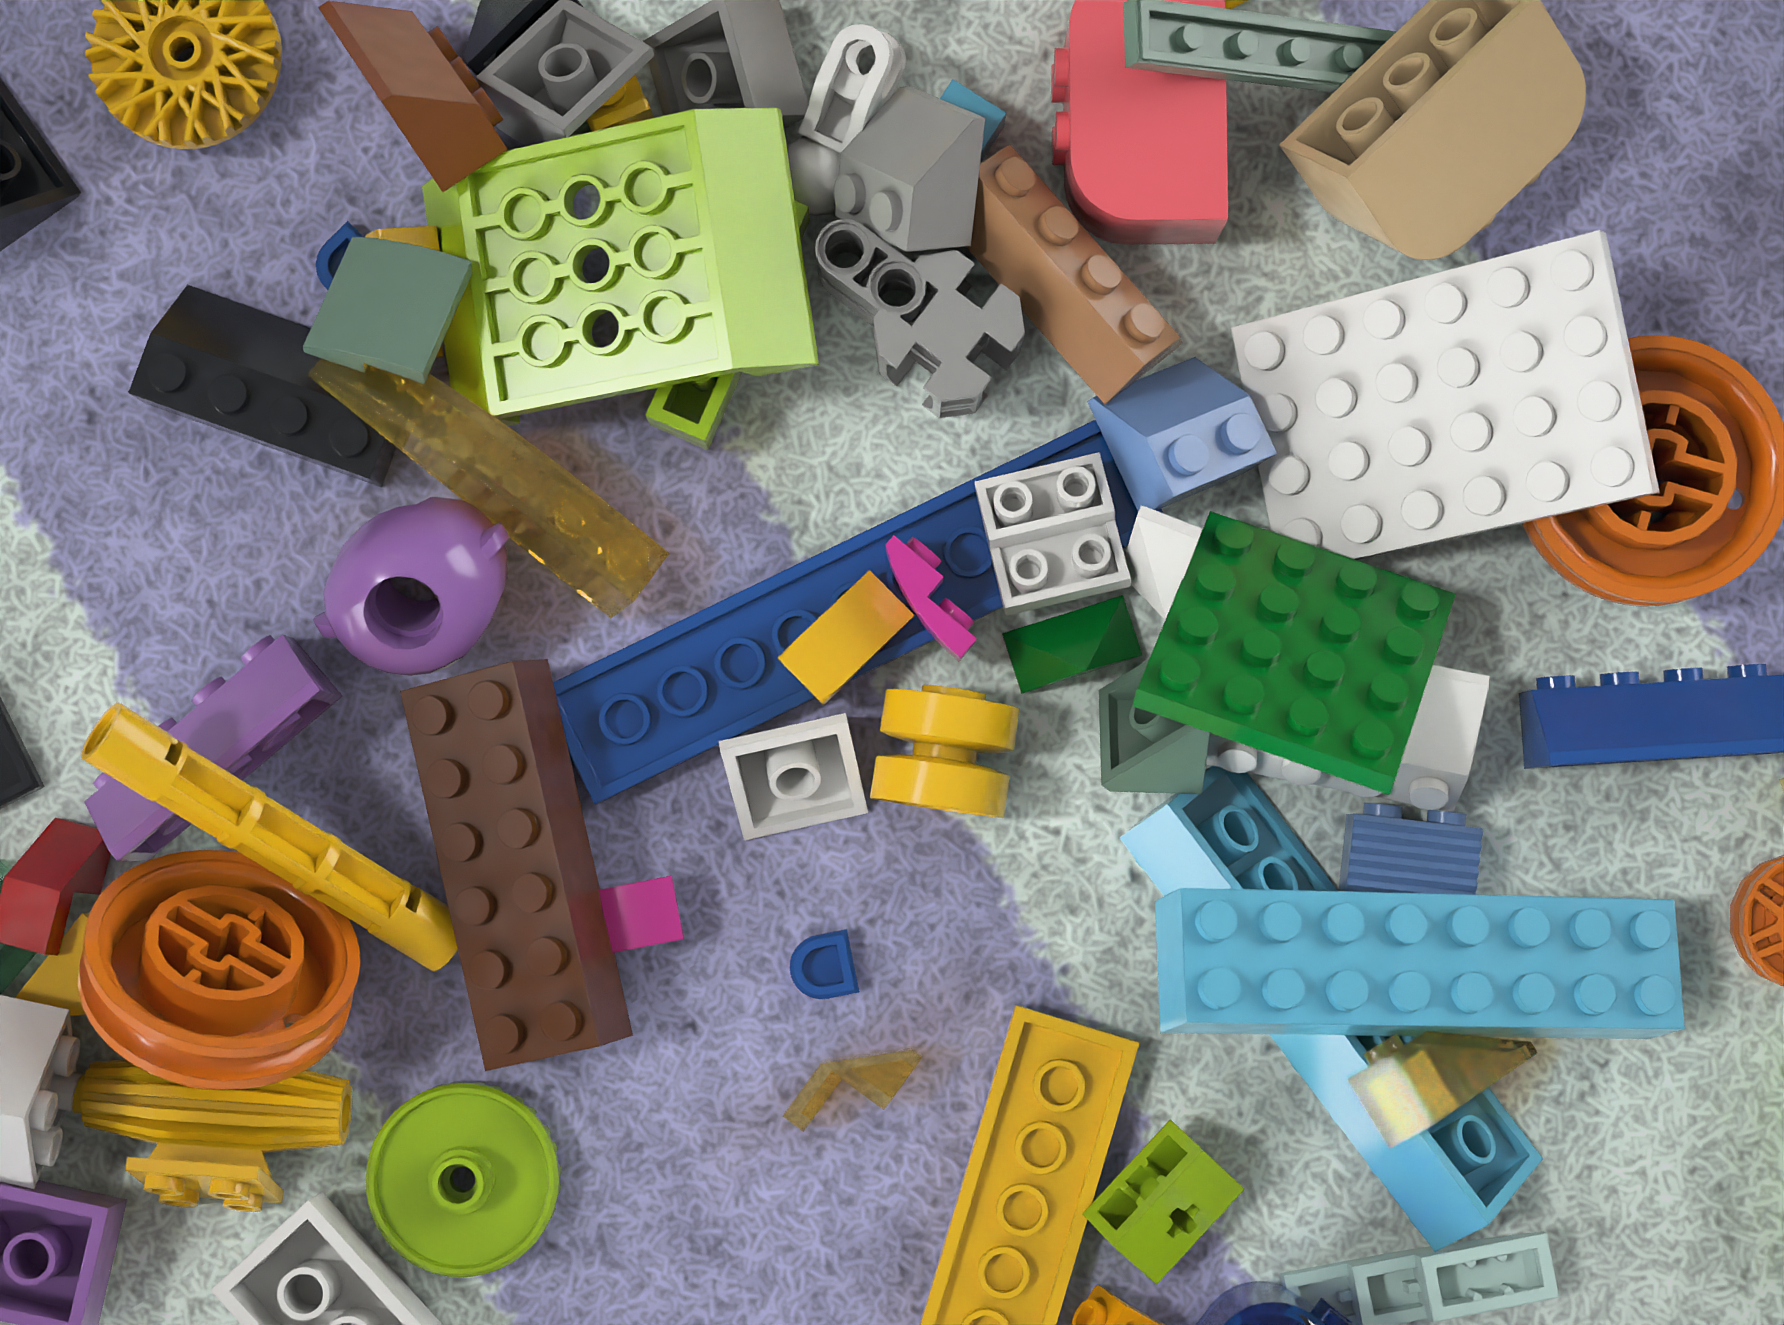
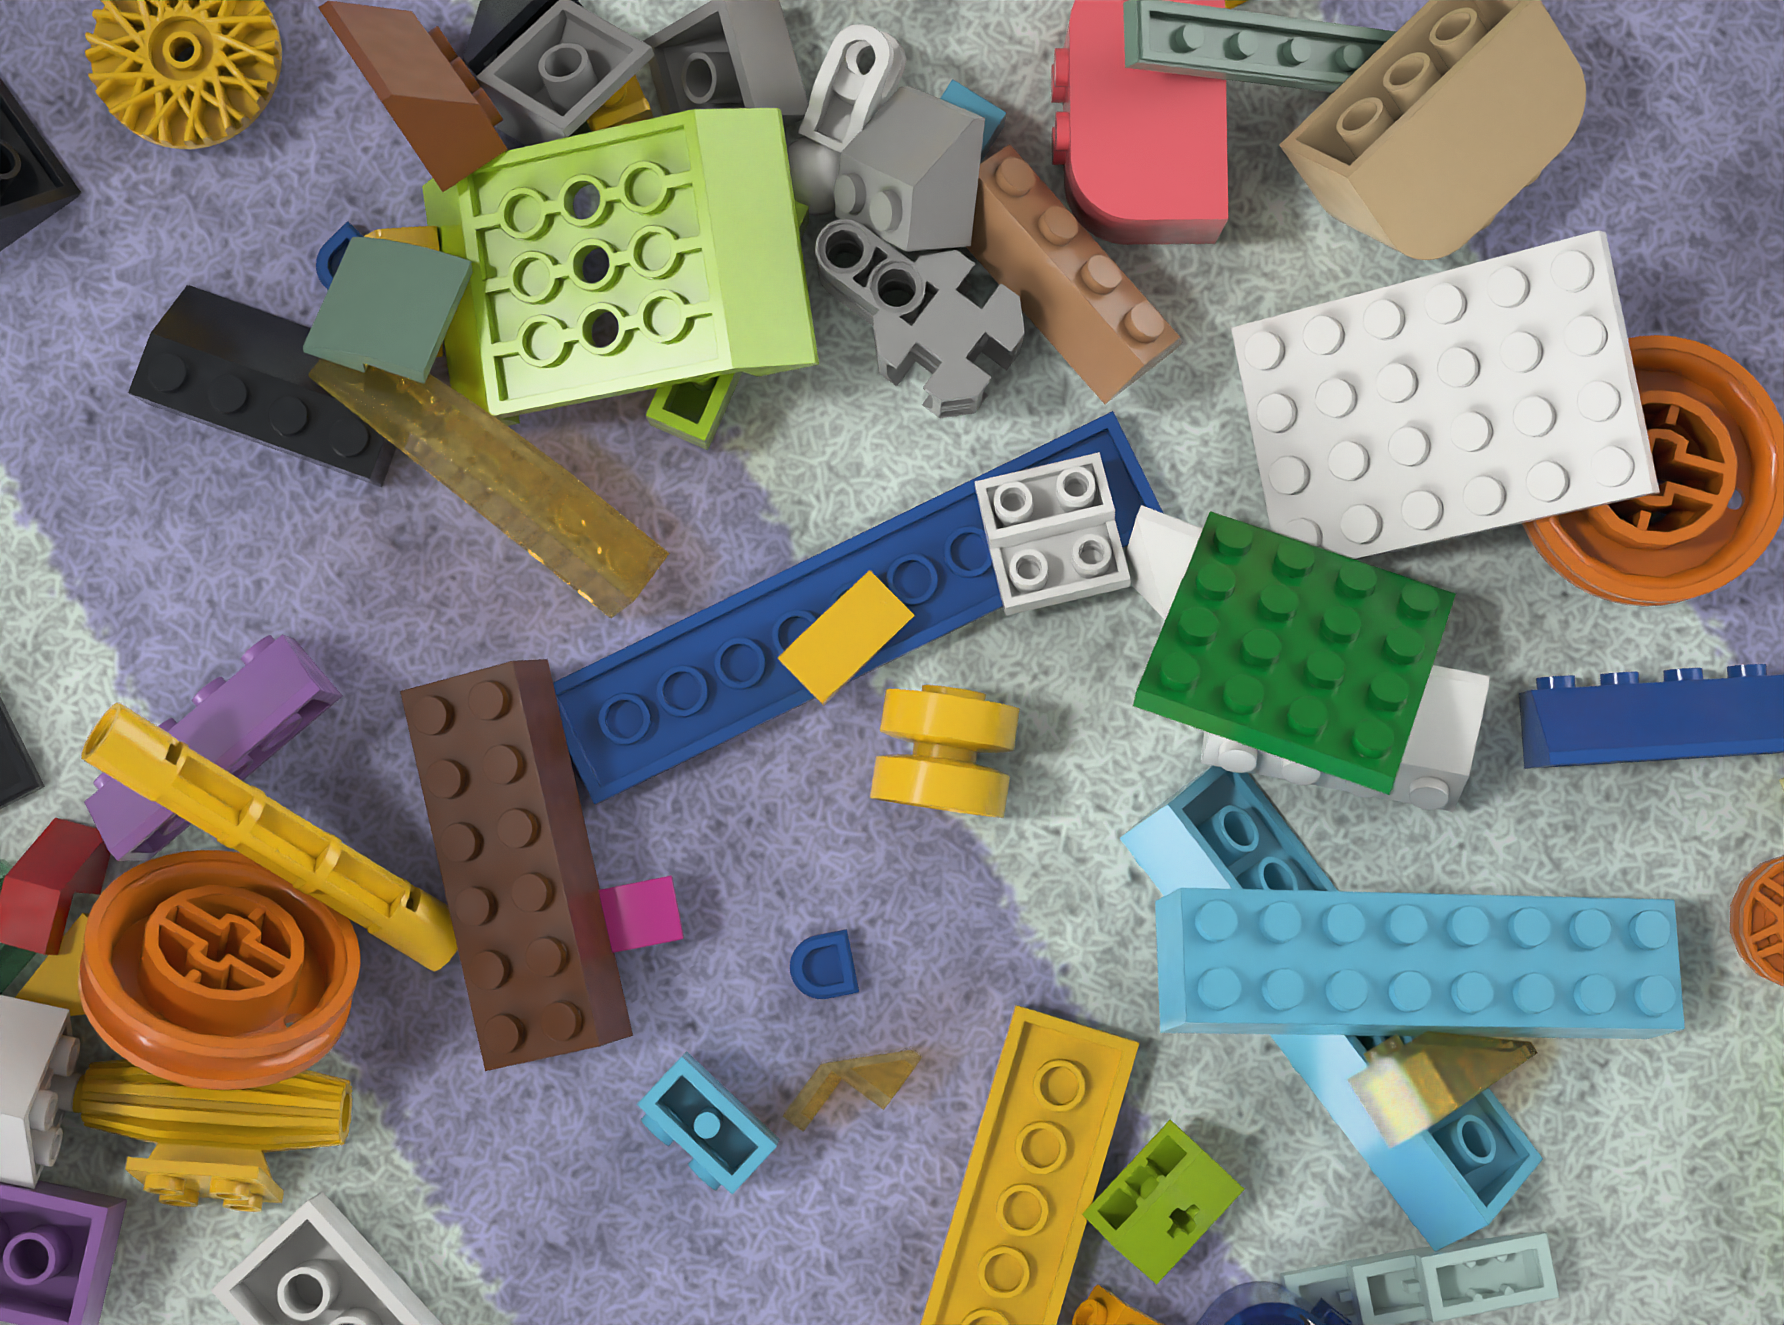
(414, 1187): lime wheel -> none
(437, 543): medium lavender piece -> none
(707, 1124): none -> medium azure brick
(794, 776): white slope -> none
(918, 580): dark pink slope -> none
(1072, 644): green slope -> none
(1146, 749): sand green slope -> none
(1181, 433): medium blue slope -> none
(1409, 855): medium blue brick -> none

